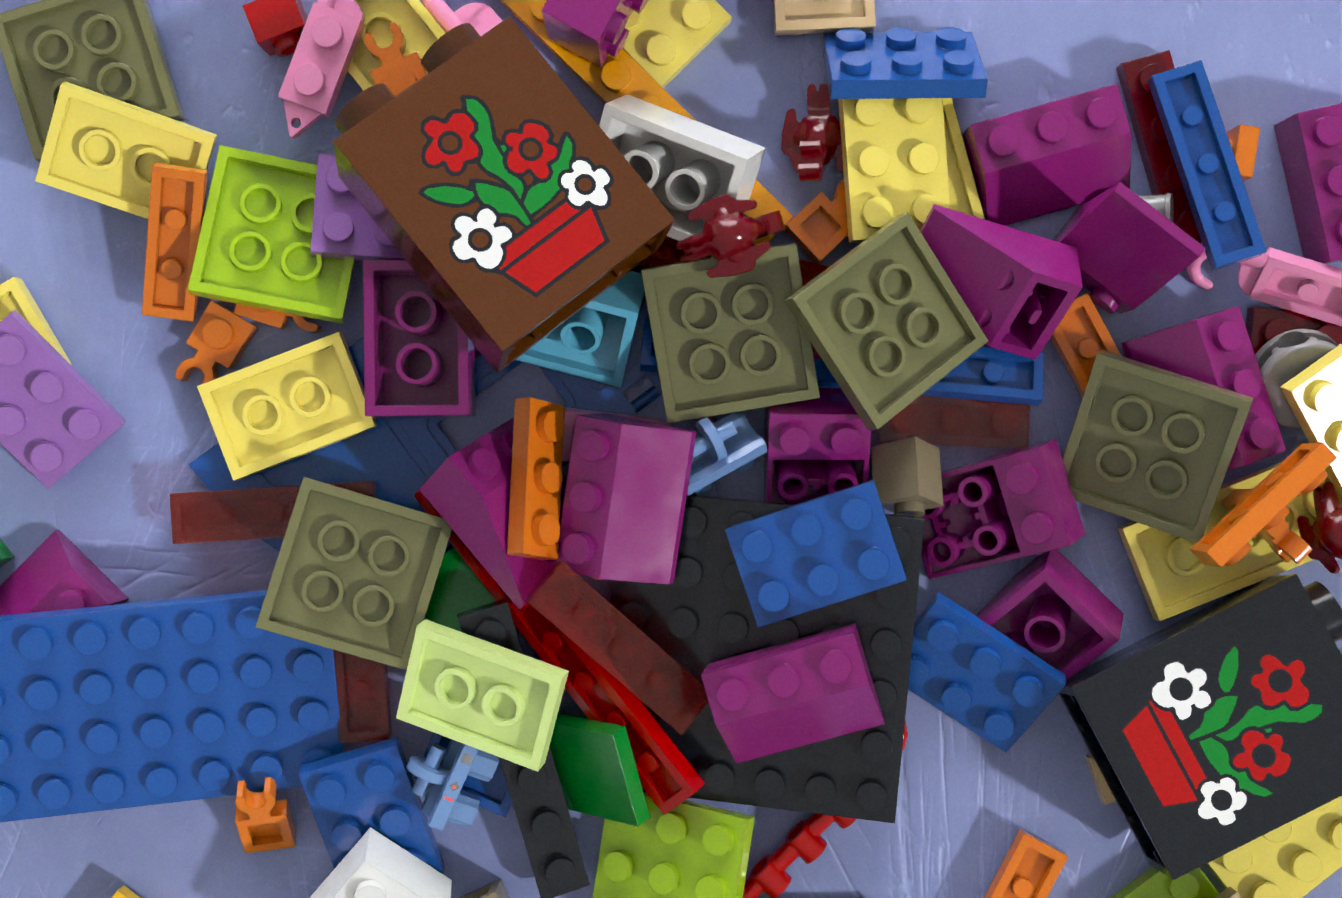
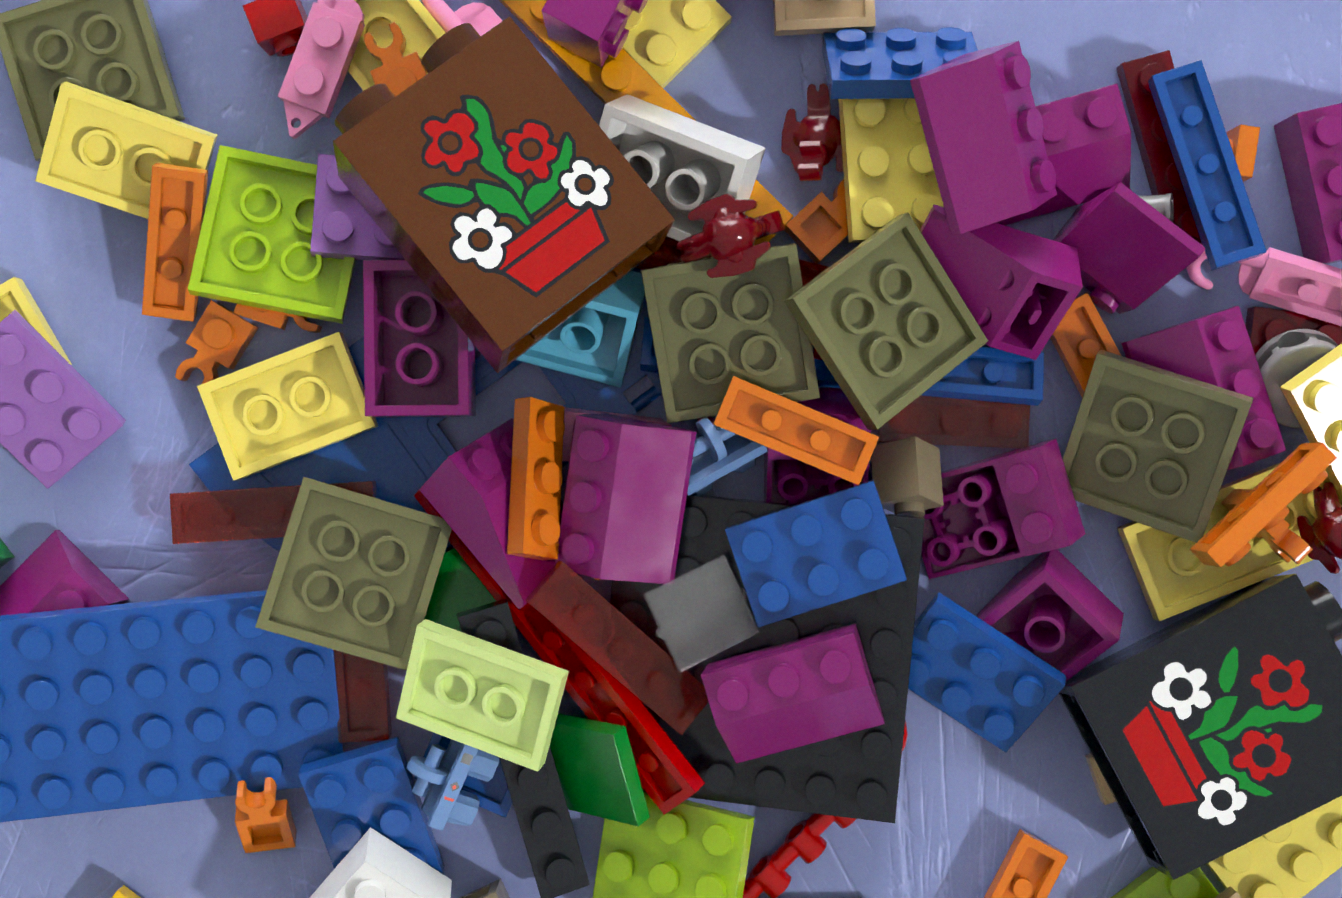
(701, 613): none -> clear piece
(796, 430): none -> orange plate
(985, 137): none -> magenta slope

